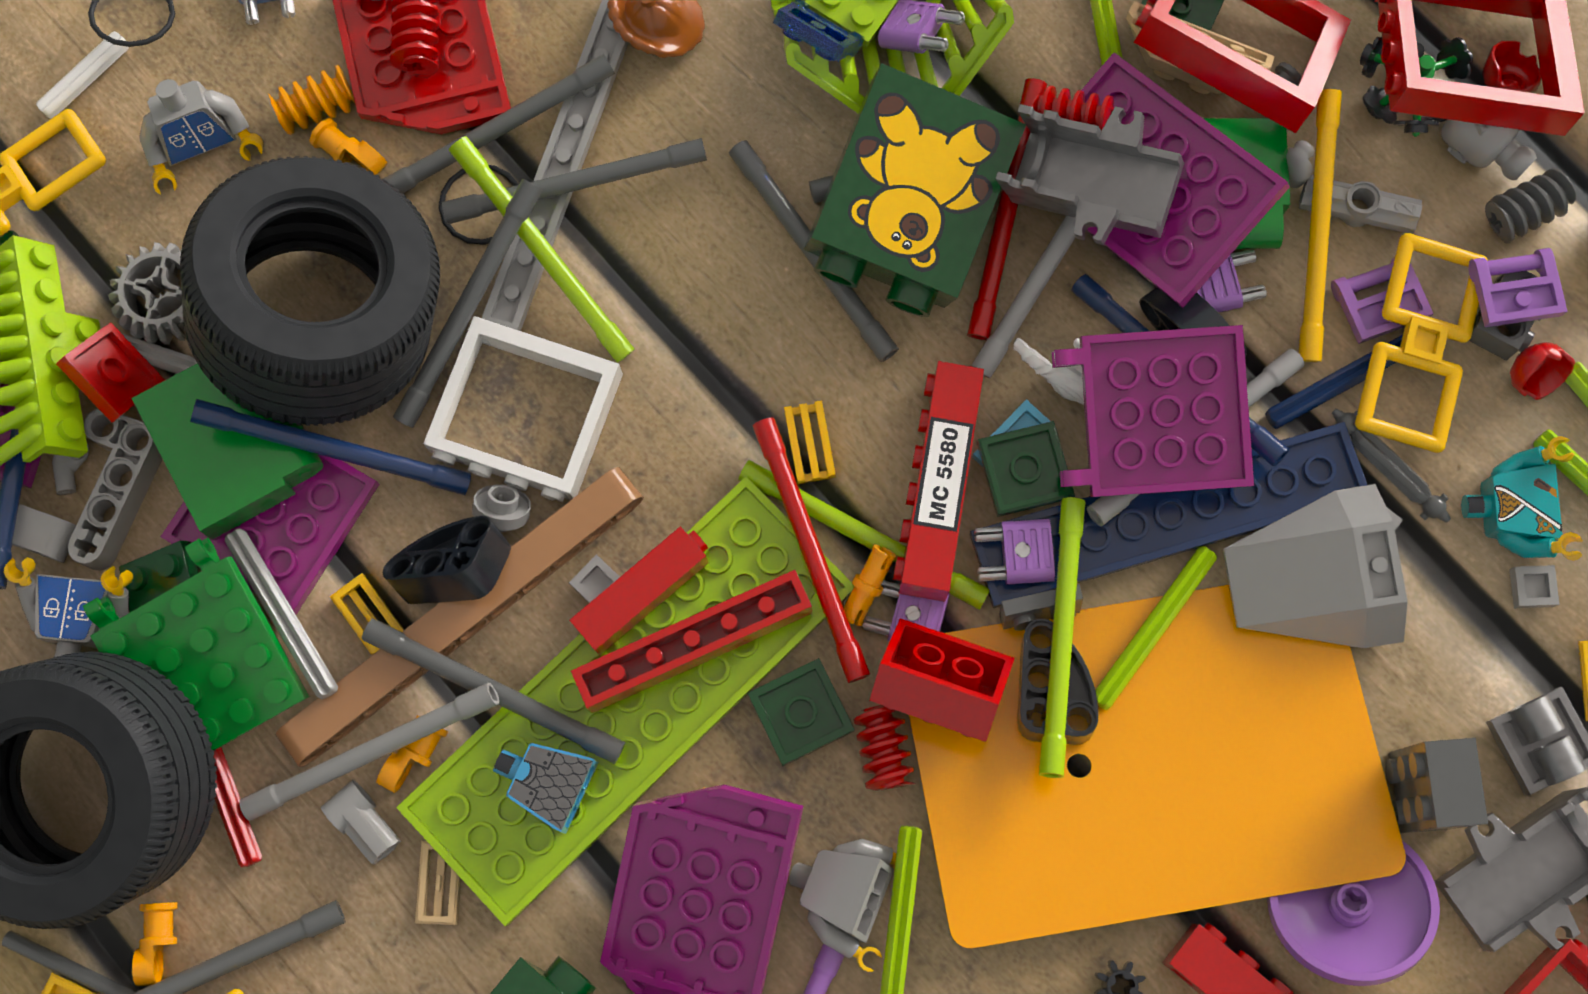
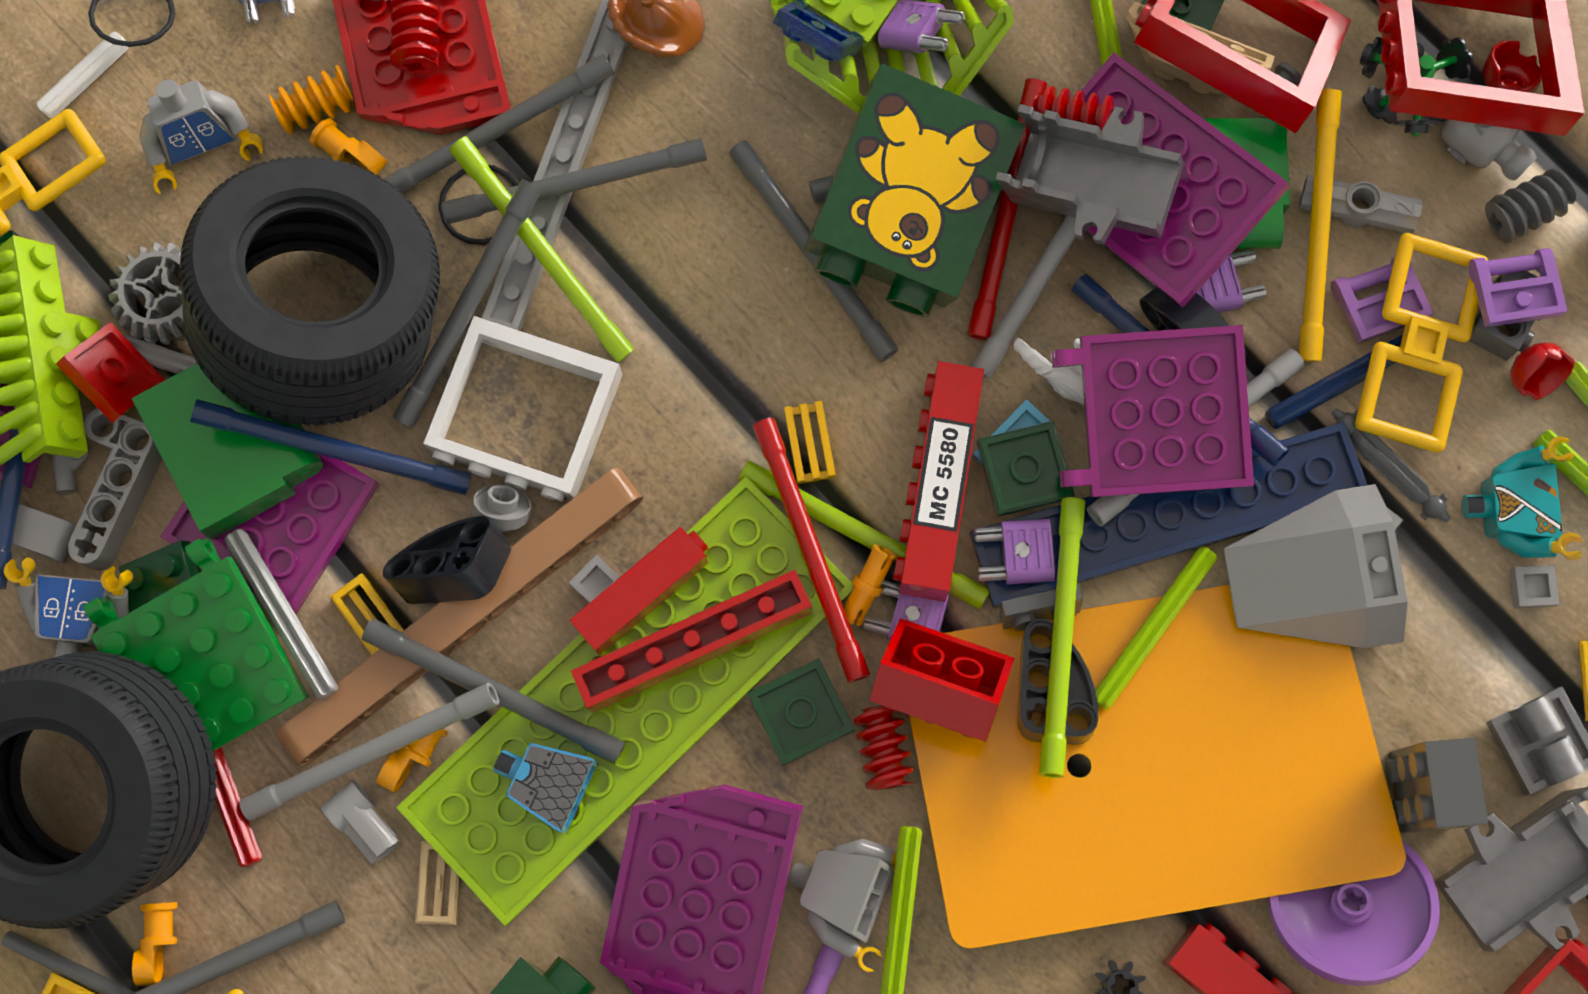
(1299, 164): light grey arm -> none

